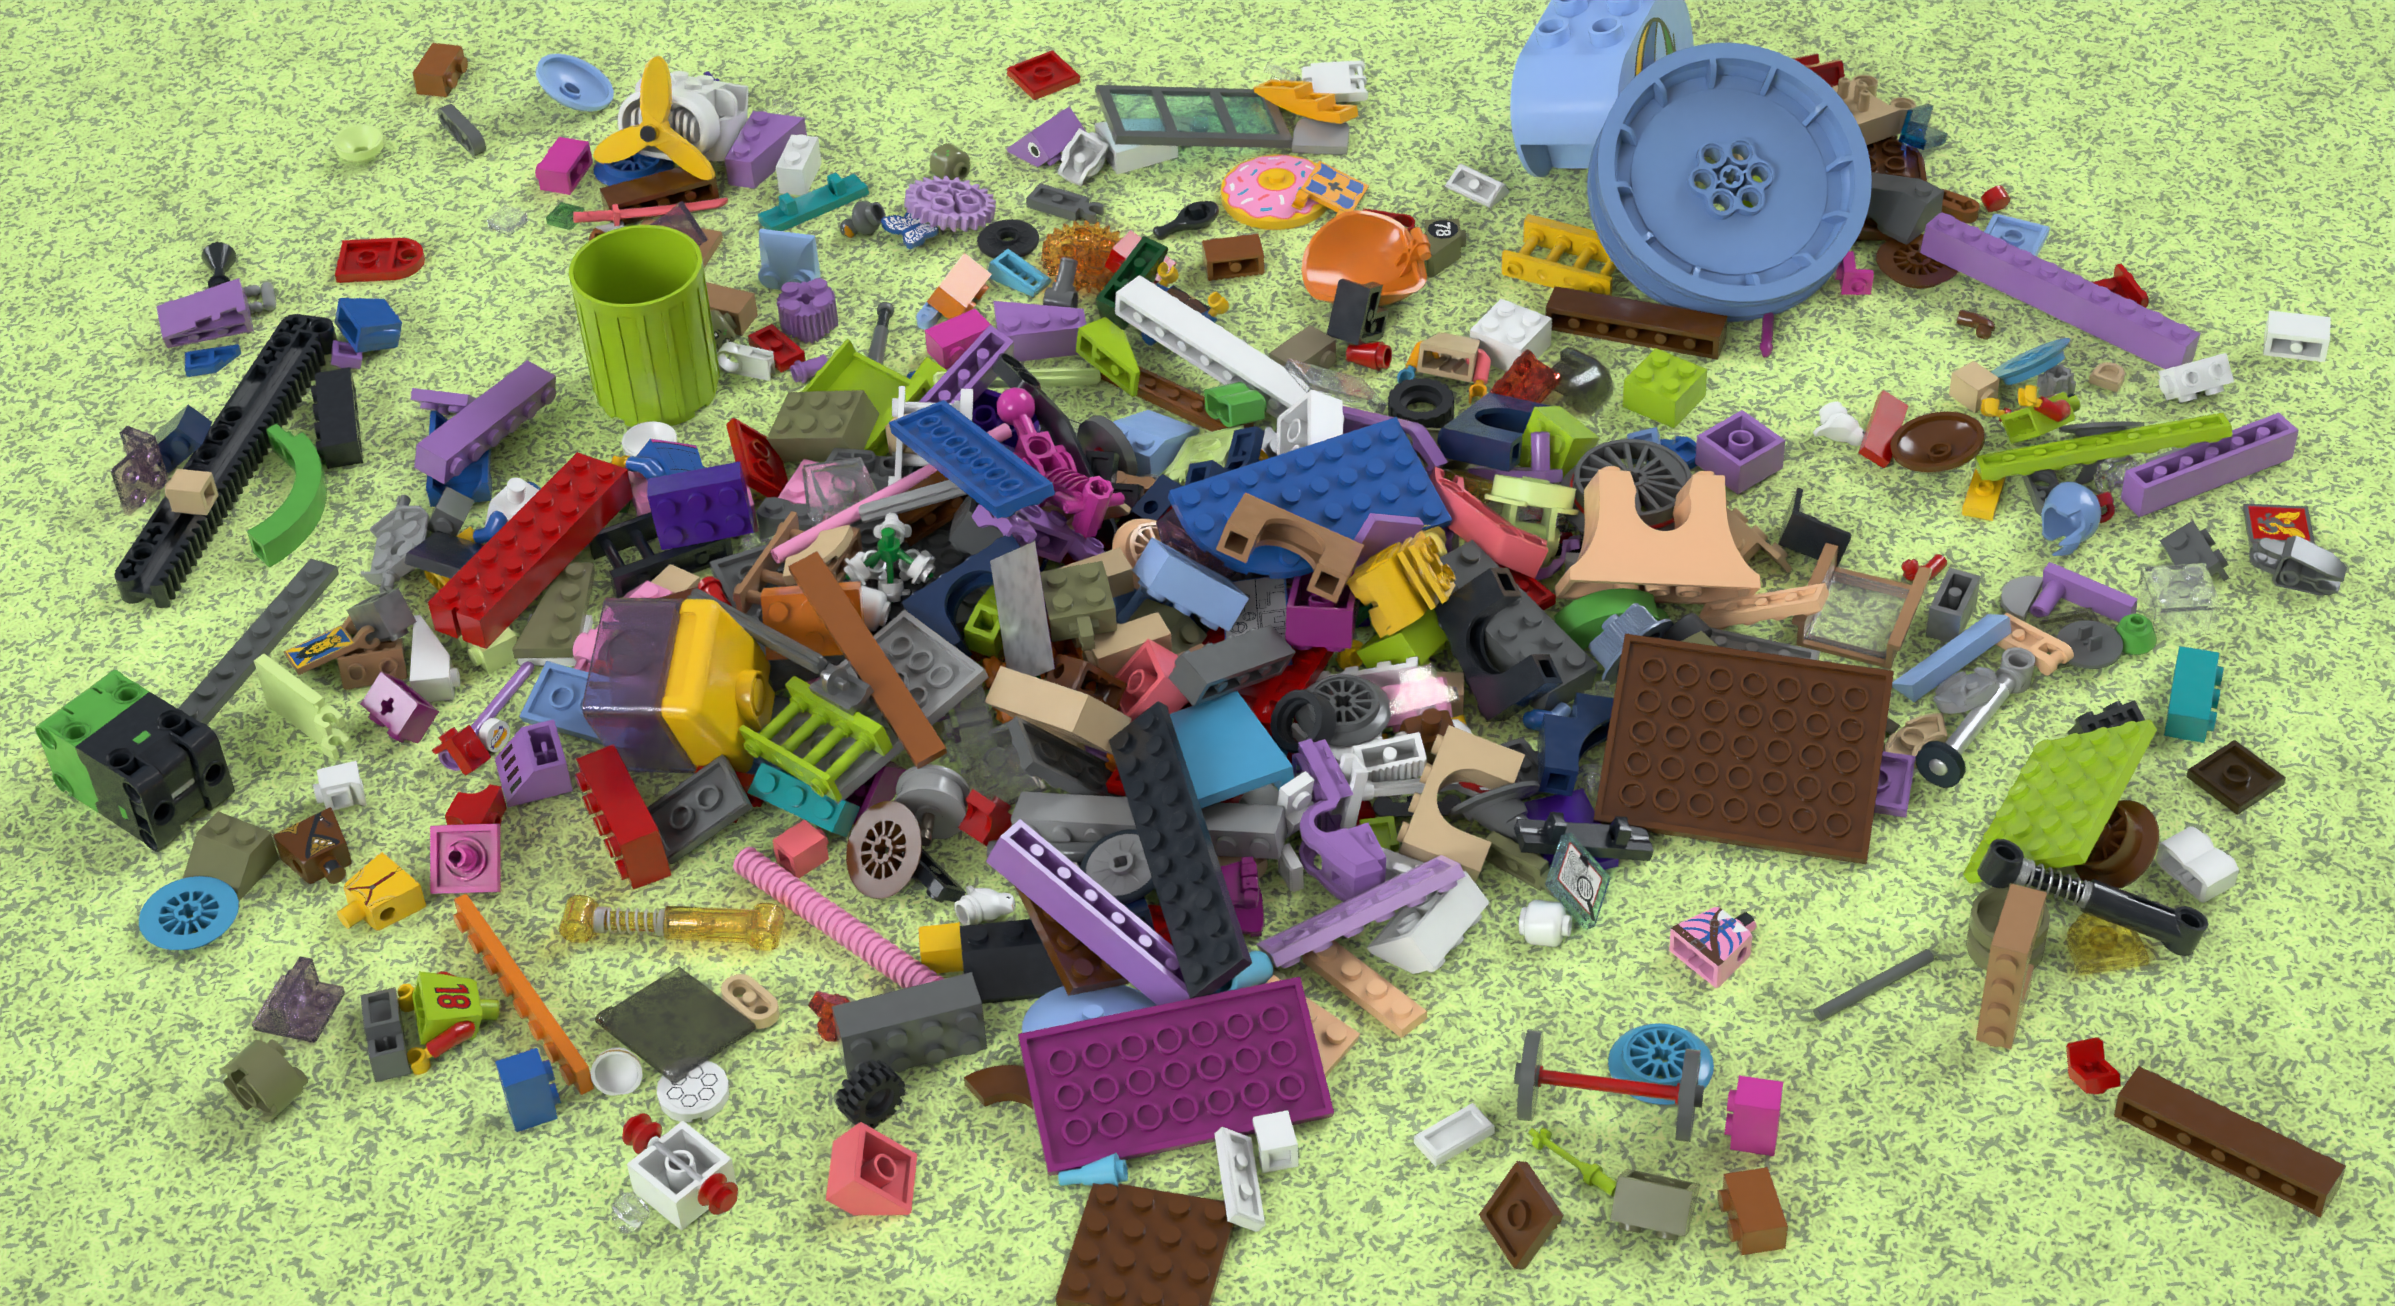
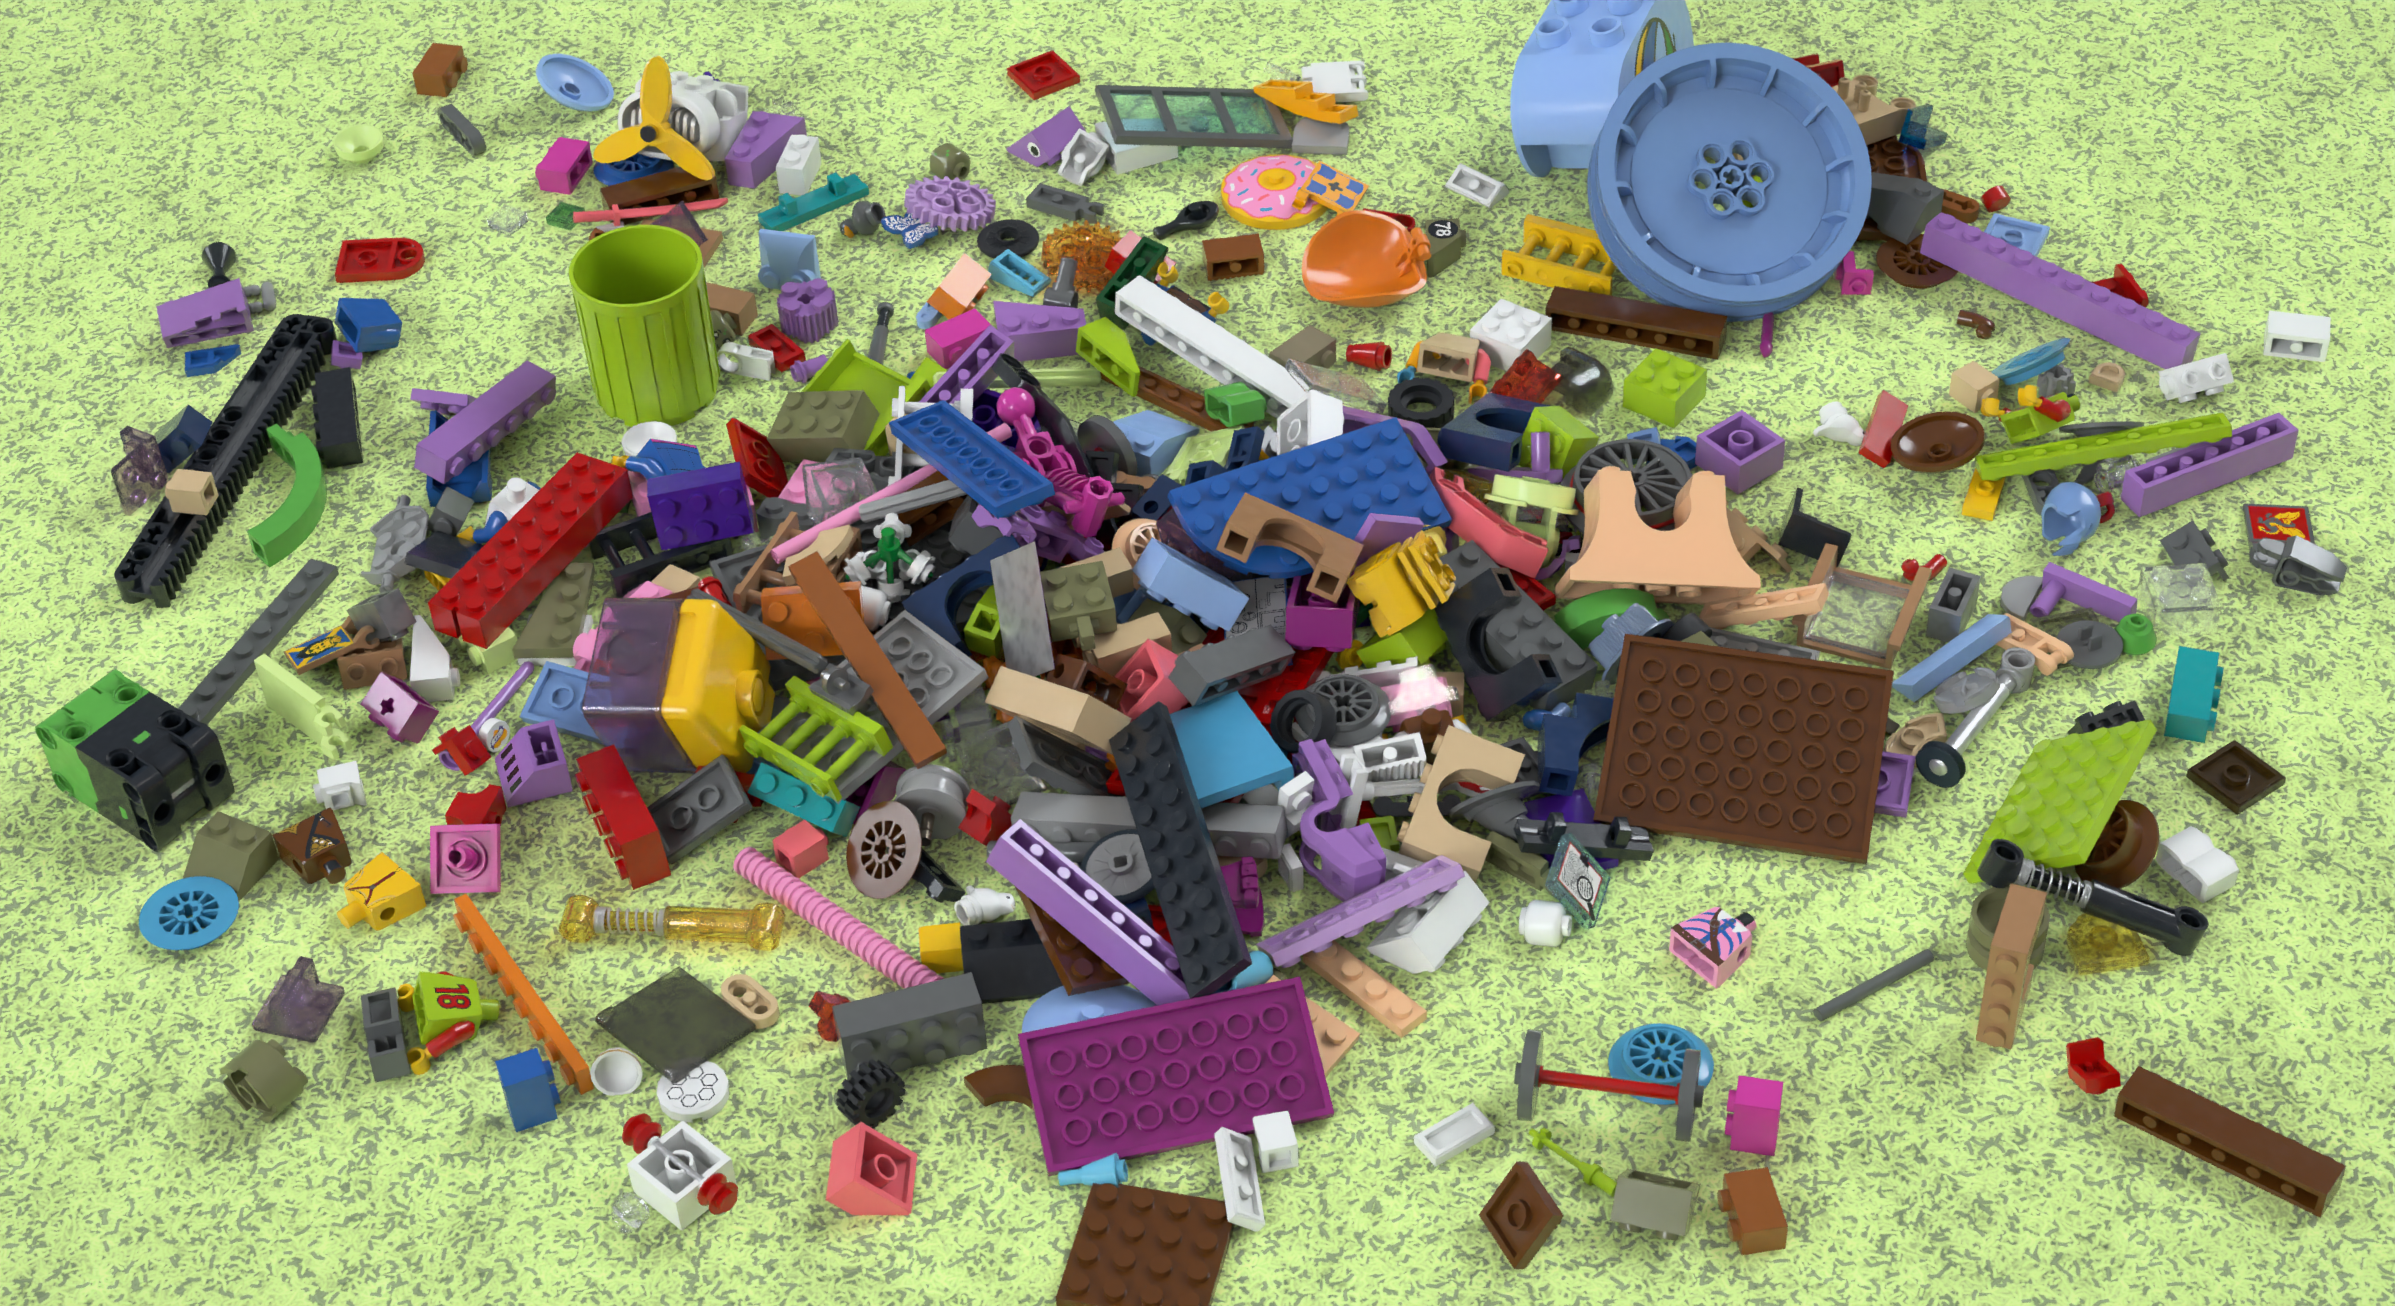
(1356, 313): black panel -> none

